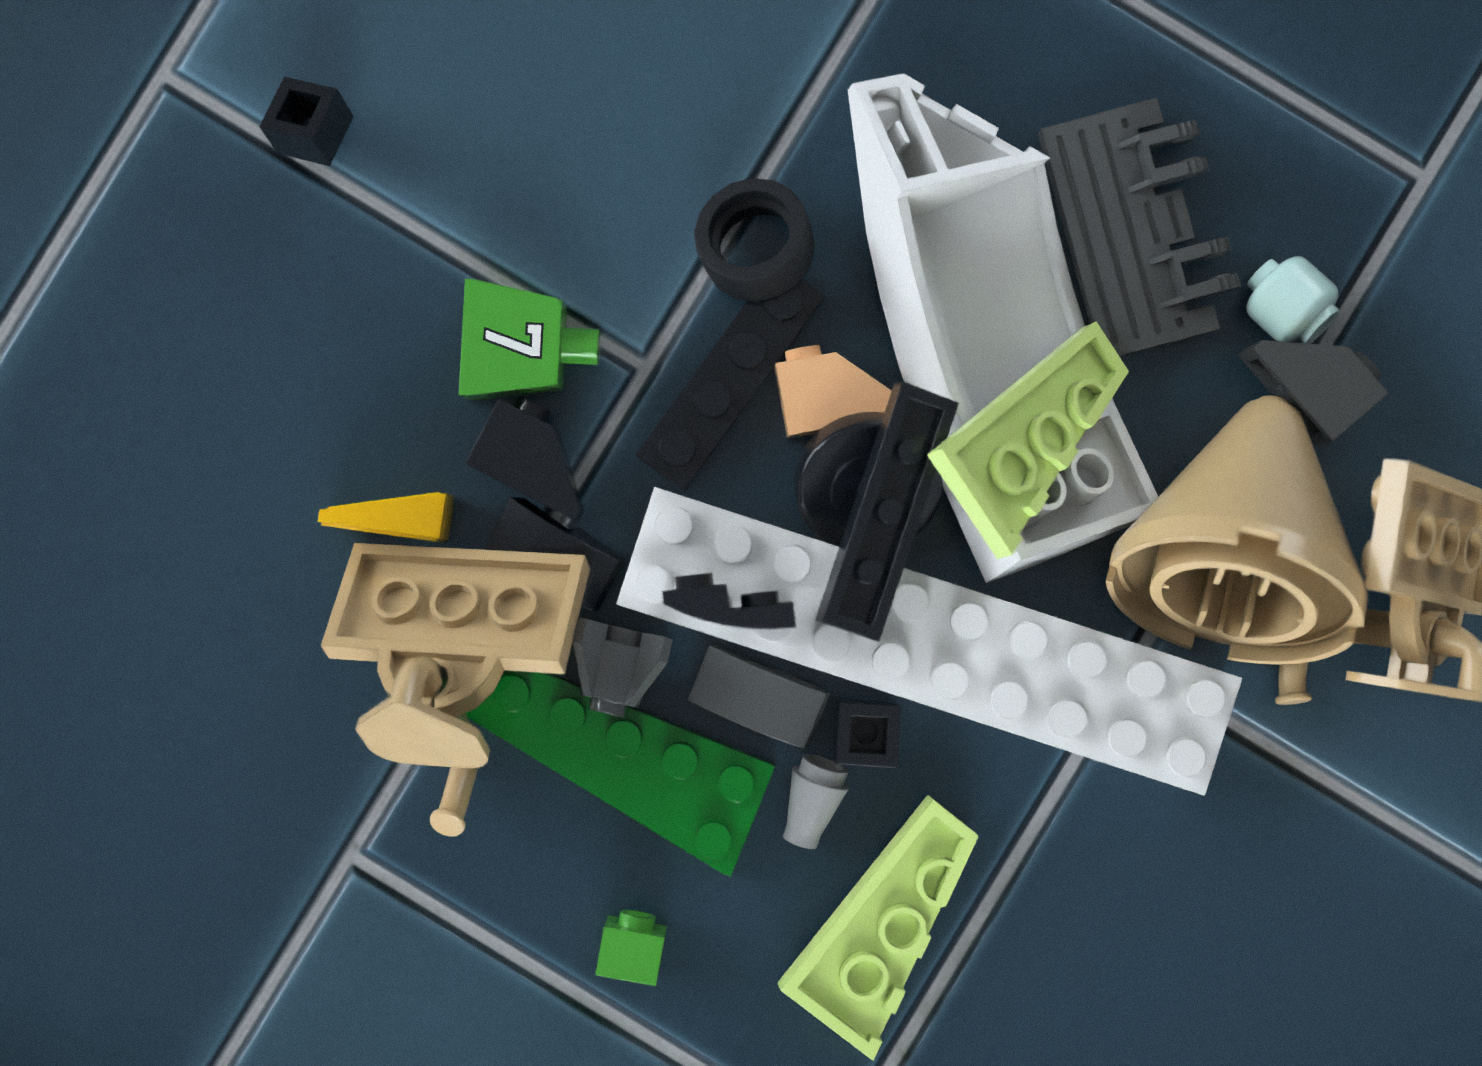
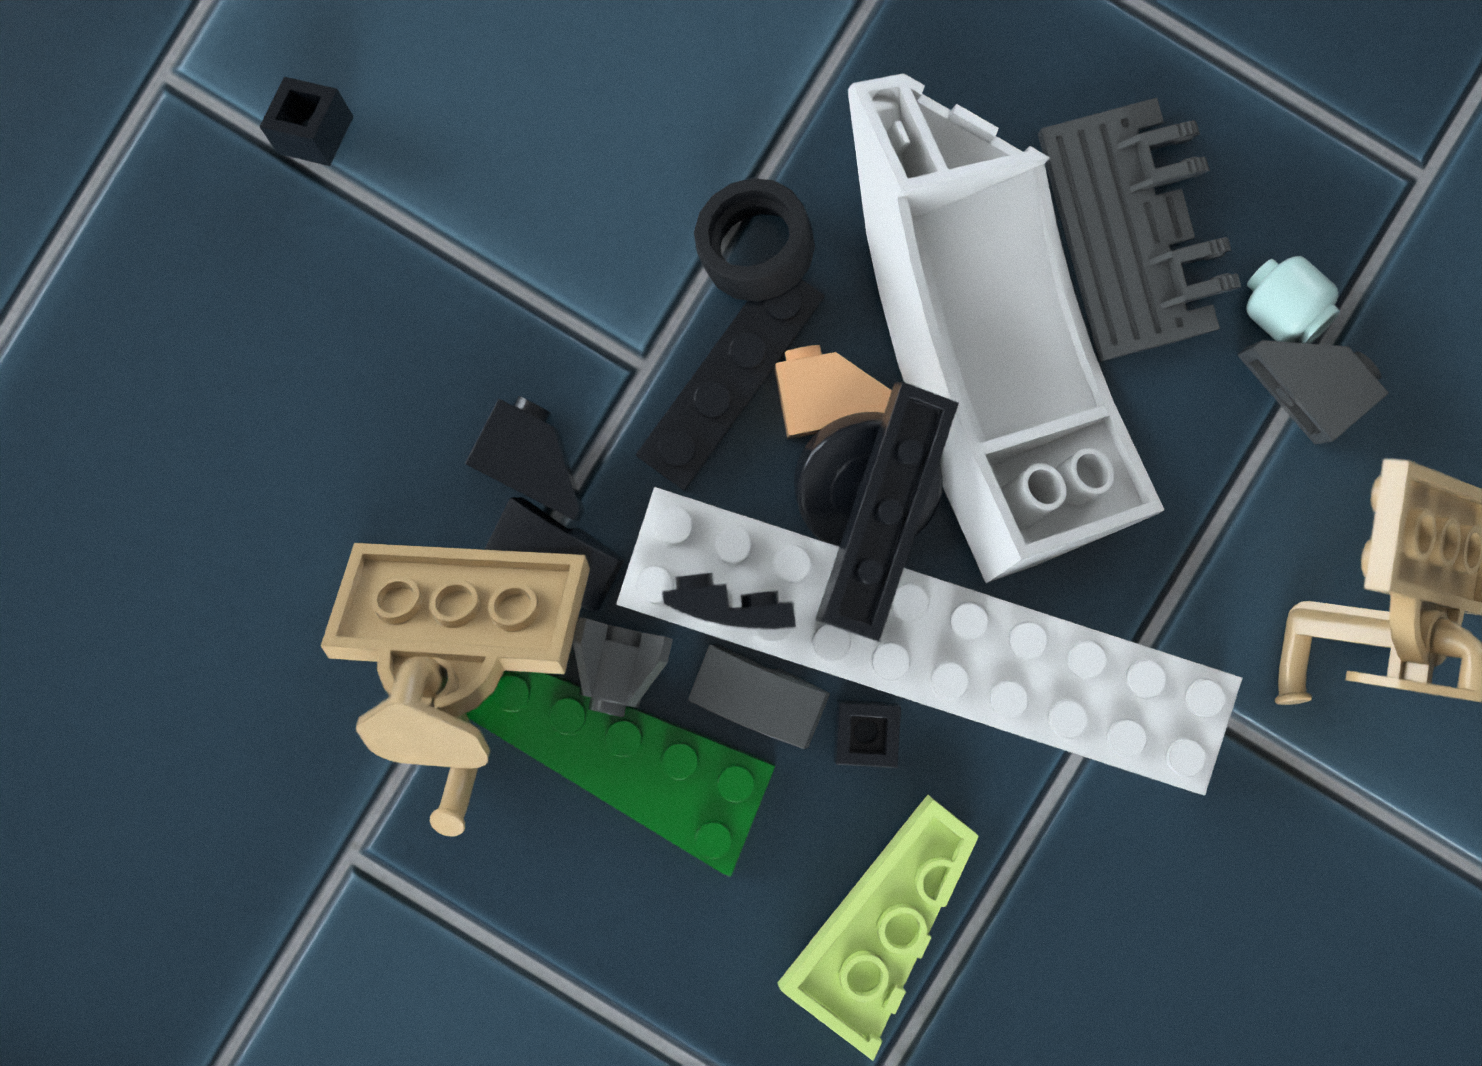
(412, 516): yellow slope -> none
(518, 342): bright green torso -> none
(631, 947): bright green plate -> none
(814, 797): light grey cone -> none
(1027, 435): yellowish green wing -> none
(1245, 548): tan cone -> none

